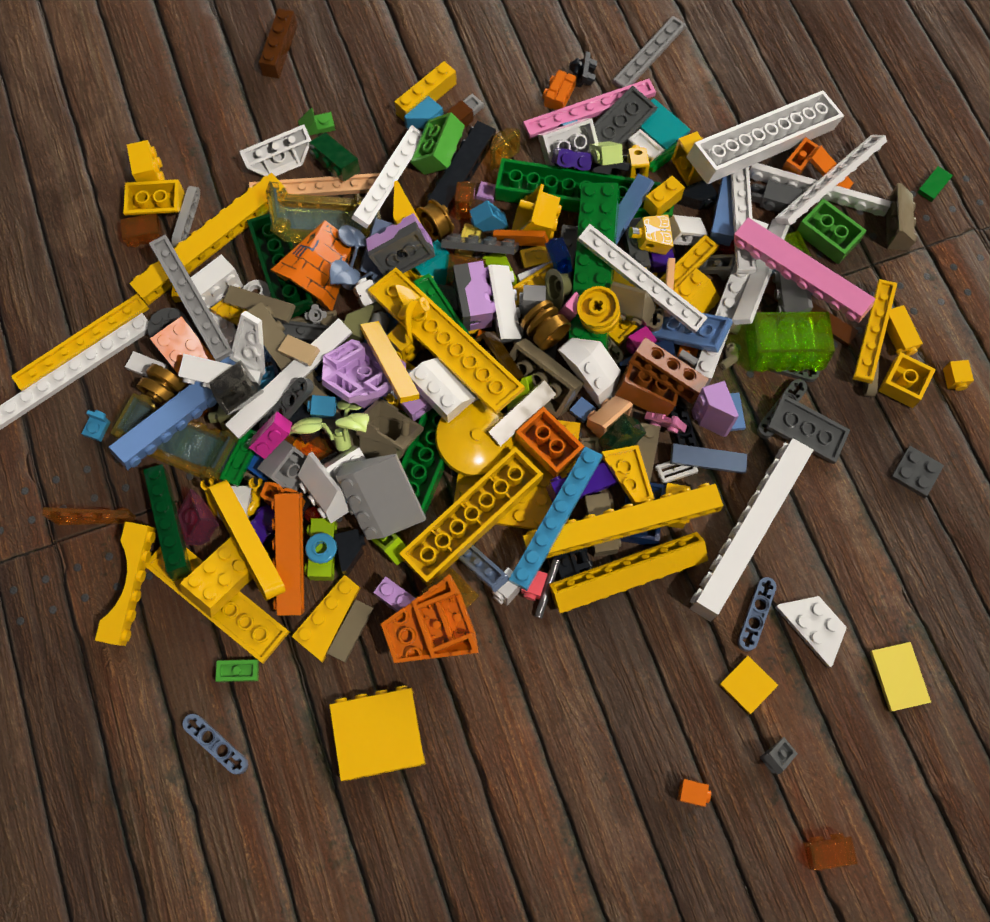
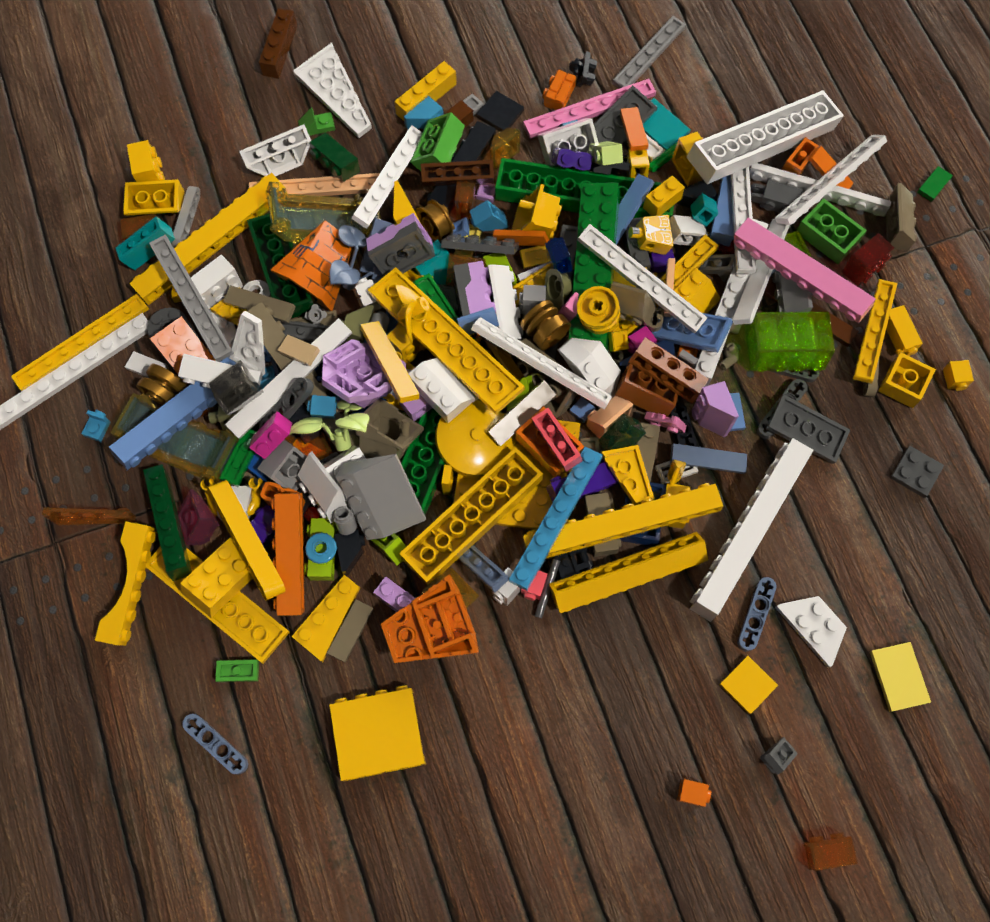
(136, 248): none -> teal brick
(331, 85): none -> white wing
(345, 521): none -> light grey brick
(447, 480): none -> yellow tile
(452, 172): none -> reddish brown brick
(462, 227): none -> medium blue tile
(466, 322): none -> medium blue tile
(500, 111): none -> black tile
(541, 362): none -> white tile
(557, 439): none -> coral brick
(618, 340): none -> yellow tile
(634, 129): none -> orange tile
(675, 471): none -> yellow slope
(704, 209): none -> teal brick
(868, 260): none -> clear red brick

